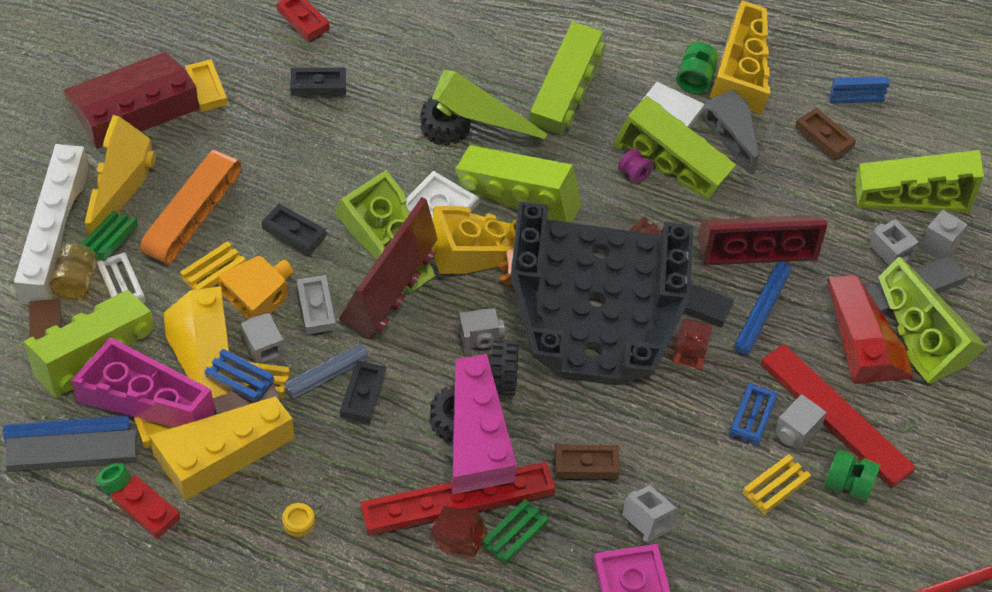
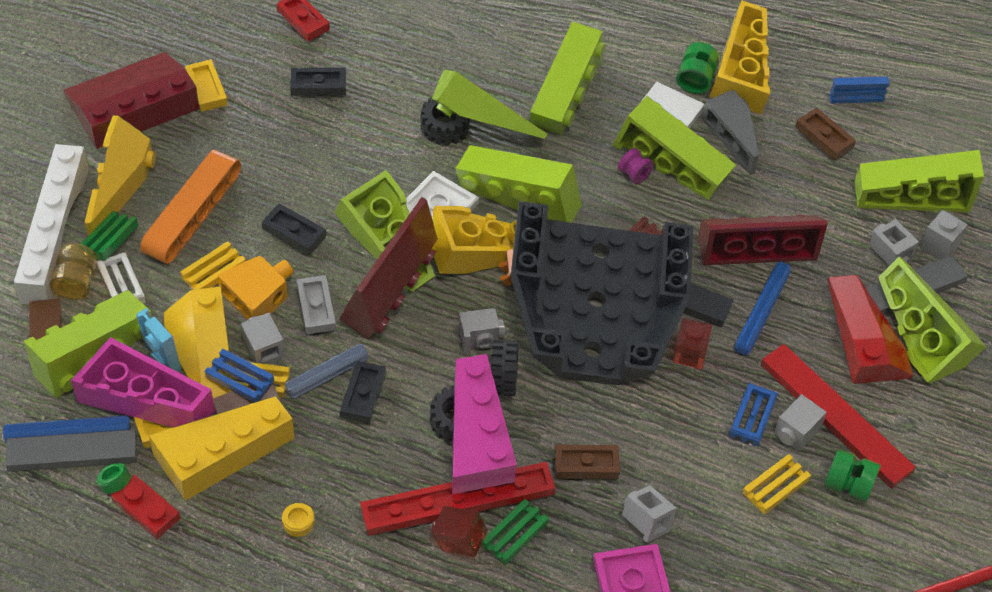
(158, 340): none -> medium azure plate

